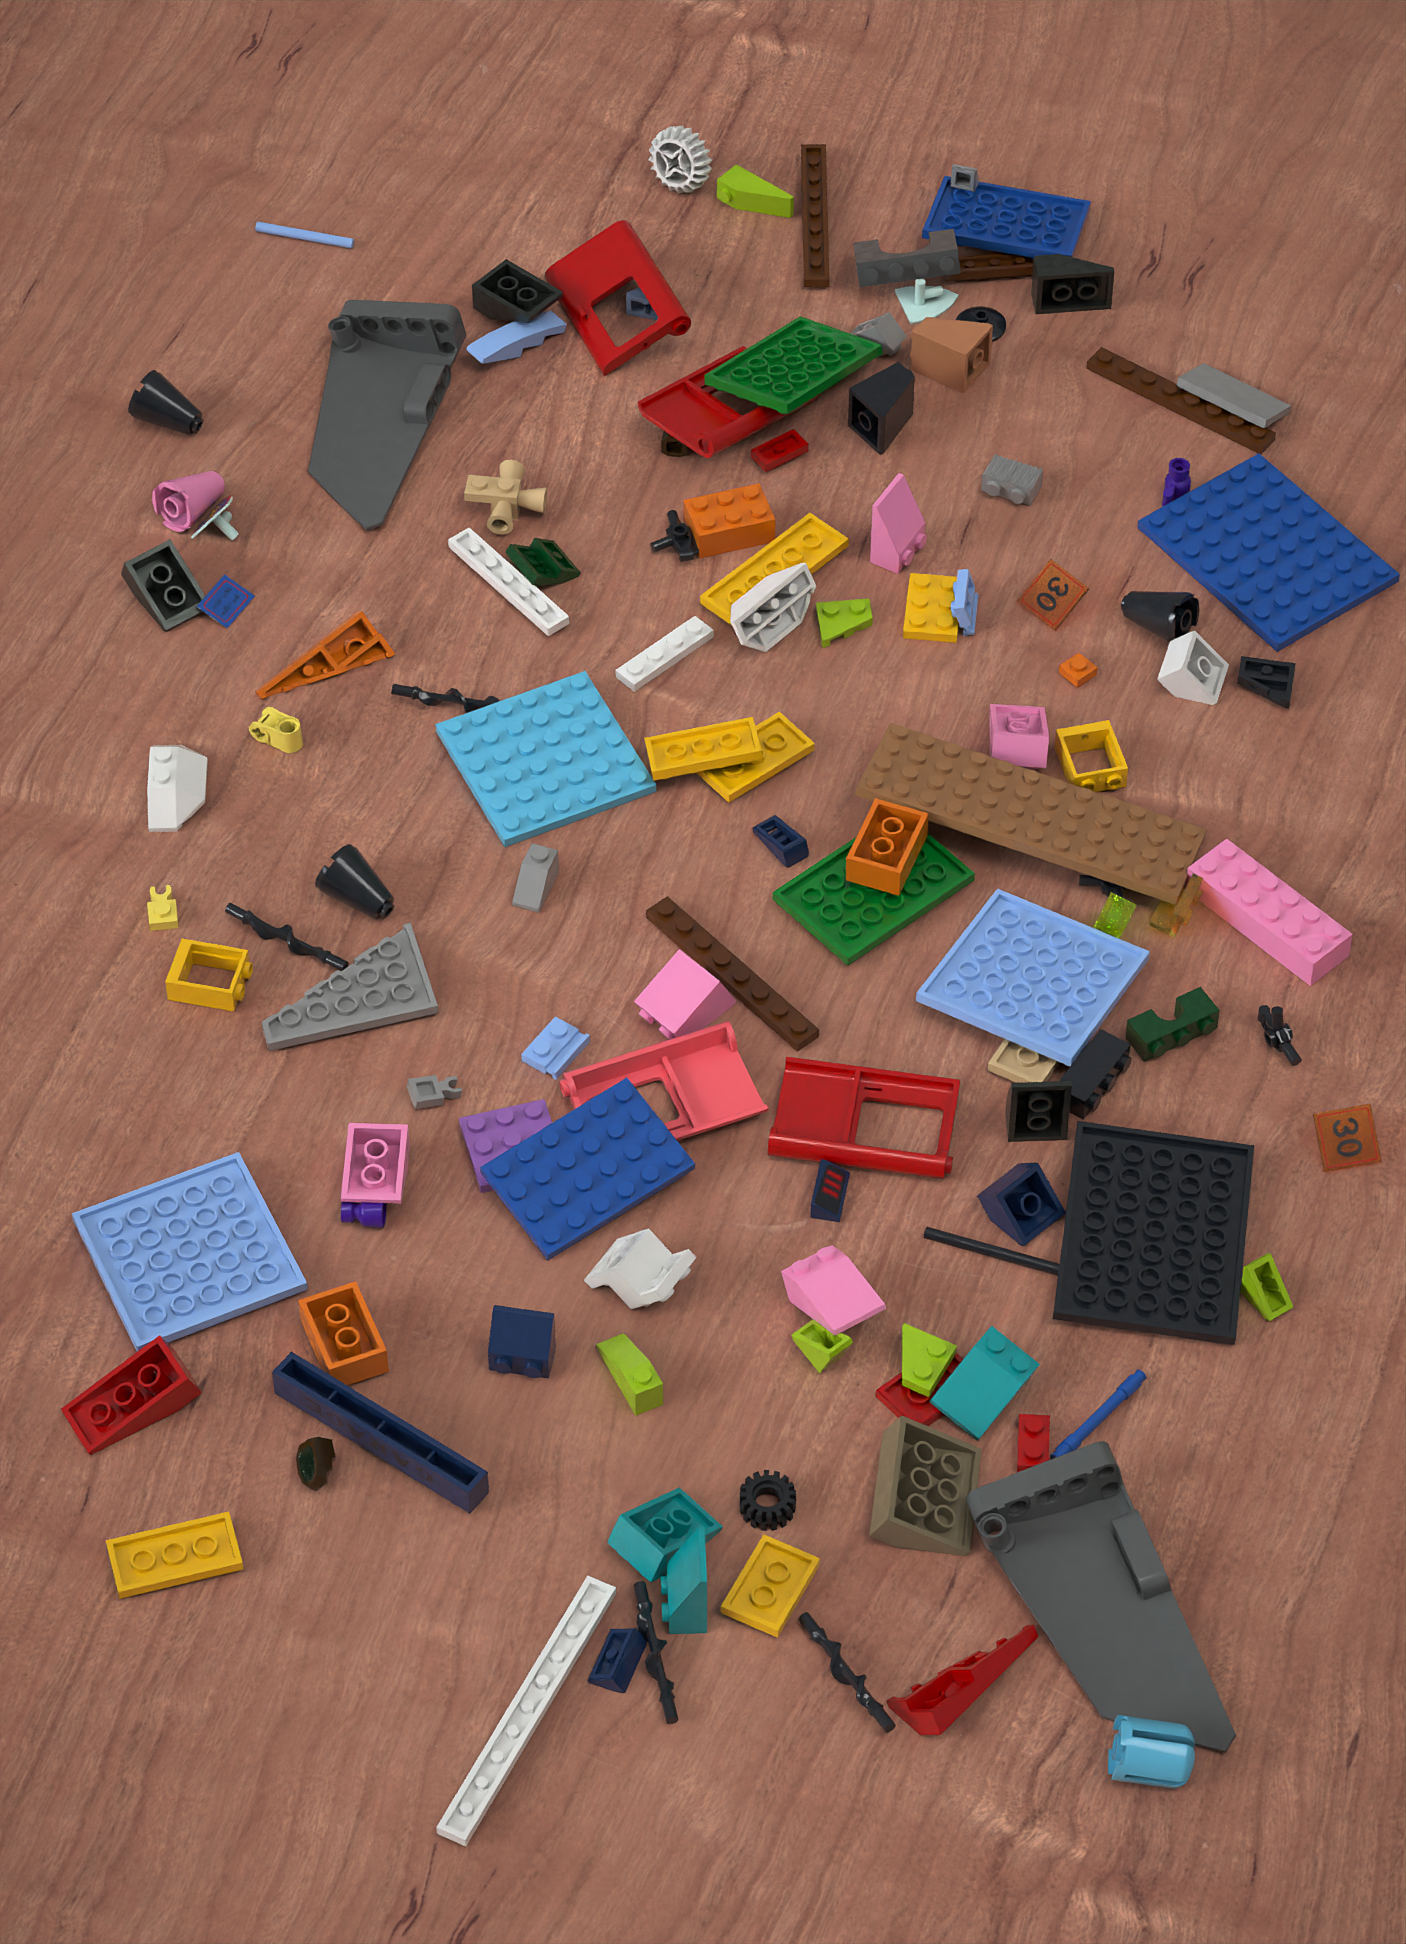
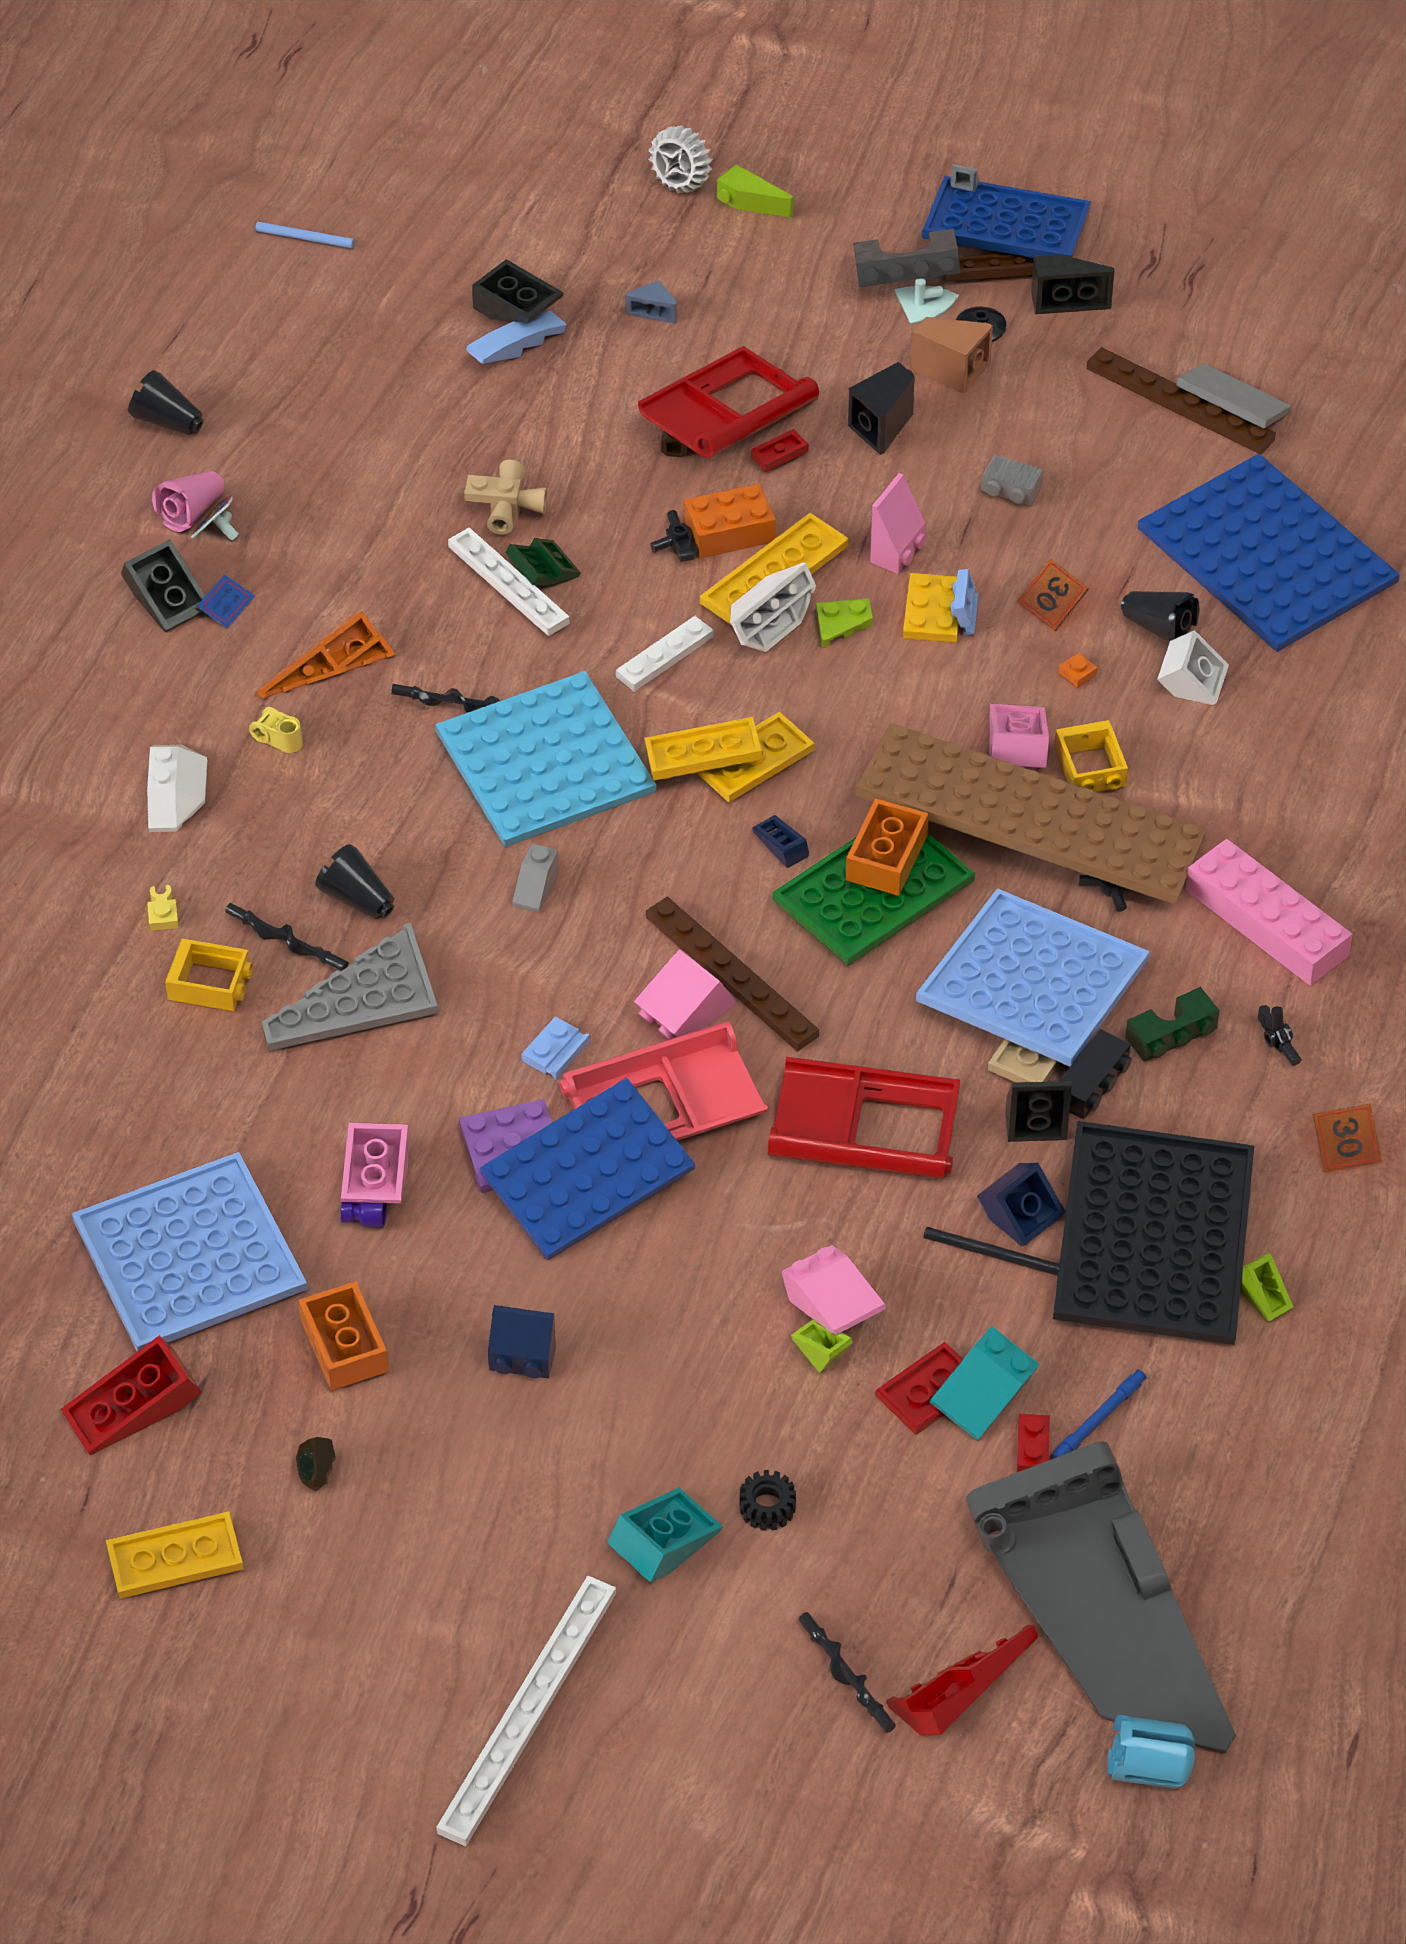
(380, 398): dark grey panel -> none
(381, 1432): dark blue brick -> none
(429, 1092): light grey plate -> none
(601, 269): red piece -> none
(618, 1659): dark blue slope -> none
(632, 1373): lime slope -> none
(640, 1269): white bracket -> none
(654, 1661): black piece -> none
(686, 1587): teal slope -> none
(770, 1585): yellow plate -> none
(793, 365): green plate -> none
(815, 215): reddish brown plate -> none
(829, 1192): slope -> none
(883, 331): light grey slope -> none
(924, 1359): lime wing -> none
(924, 1489): dark tan slope -> none
(1114, 915): clear neon green brick -> none
(1170, 916): clear yellow bracket -> none
(1177, 480): dark purple piece -> none
(1268, 678): black wing -> none

